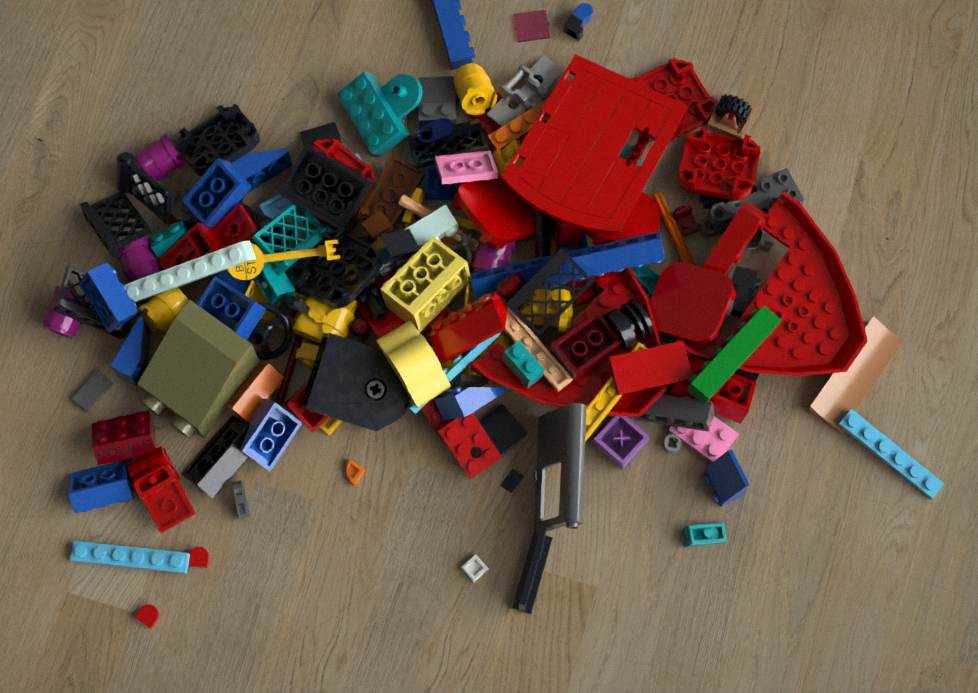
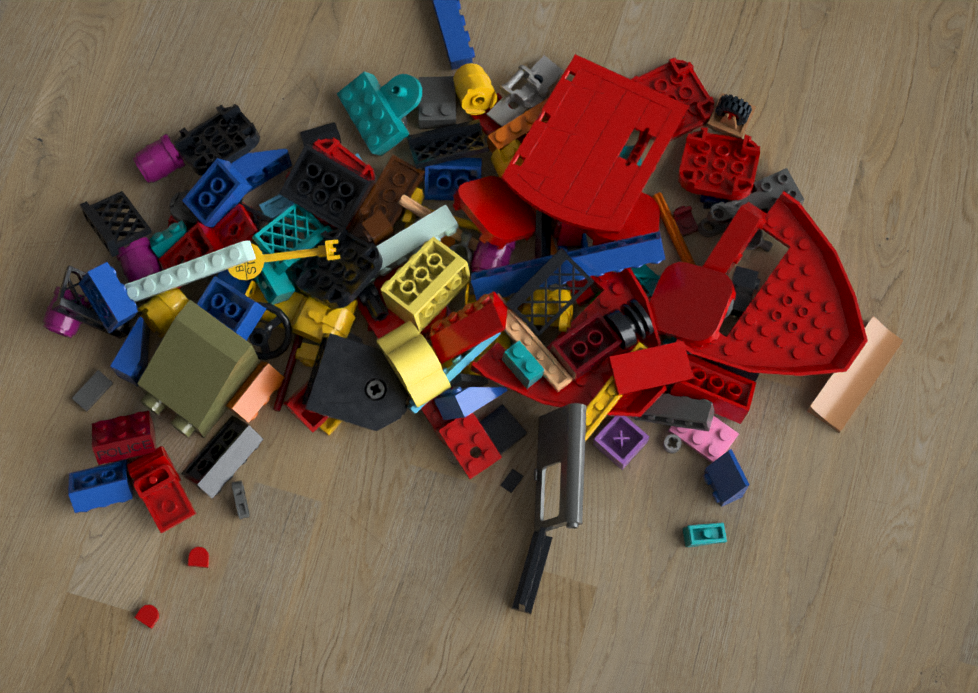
(128, 180): black piece -> none
(130, 557): medium azure plate -> none
(269, 433): blue slope -> none
(291, 304): black bracket -> none
(354, 471): orange tile -> none
(360, 329): dark red cylinder -> none
(395, 246): black brick -> none
(438, 128): clear blue piece -> none
(466, 167): bright pink plate -> none
(474, 568): white tile -> none
(510, 285): dark red brick -> none
(532, 26): clear pink piece -> none
(577, 20): leg -> none
(733, 355): green brick -> none
(891, 454): medium azure plate -> none

